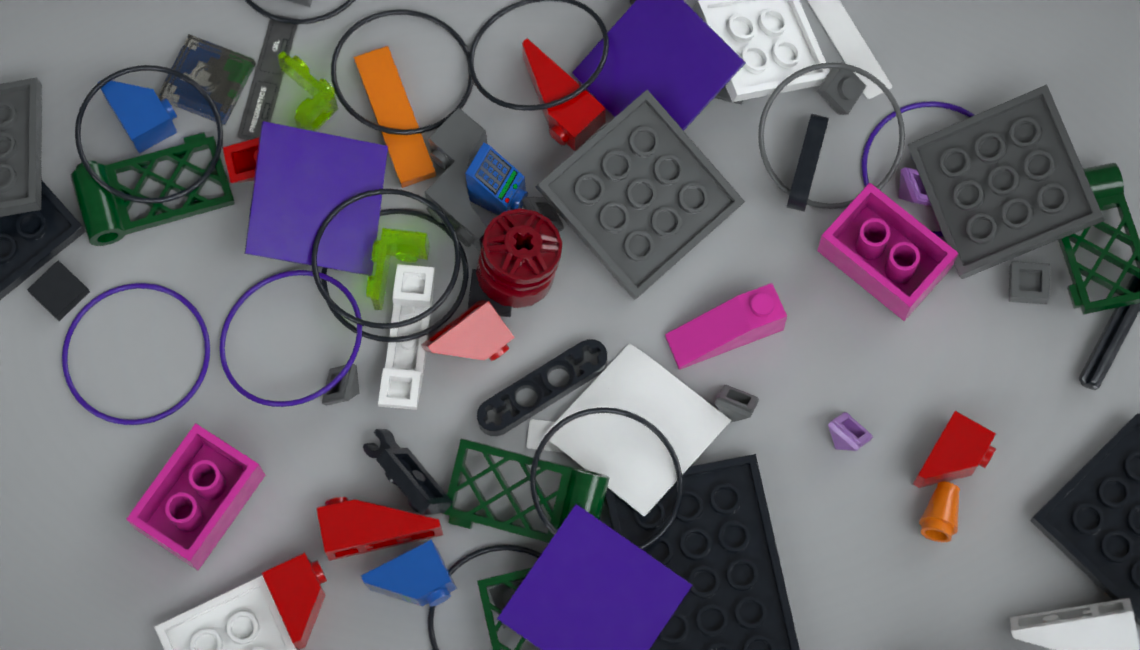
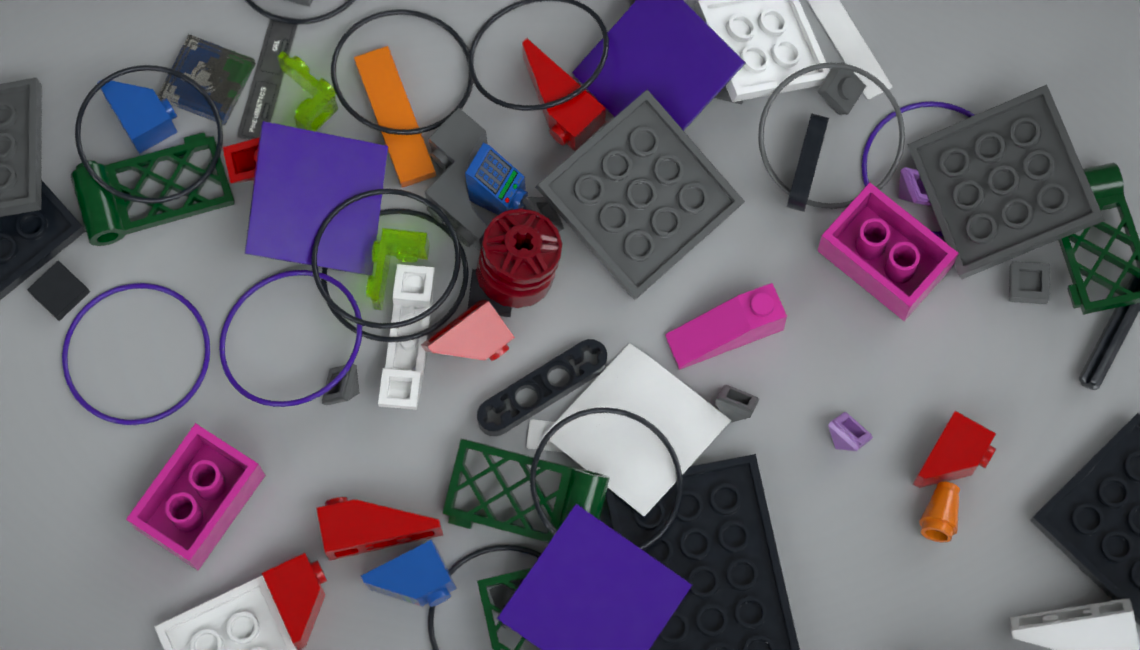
(408, 474): black plate -> none

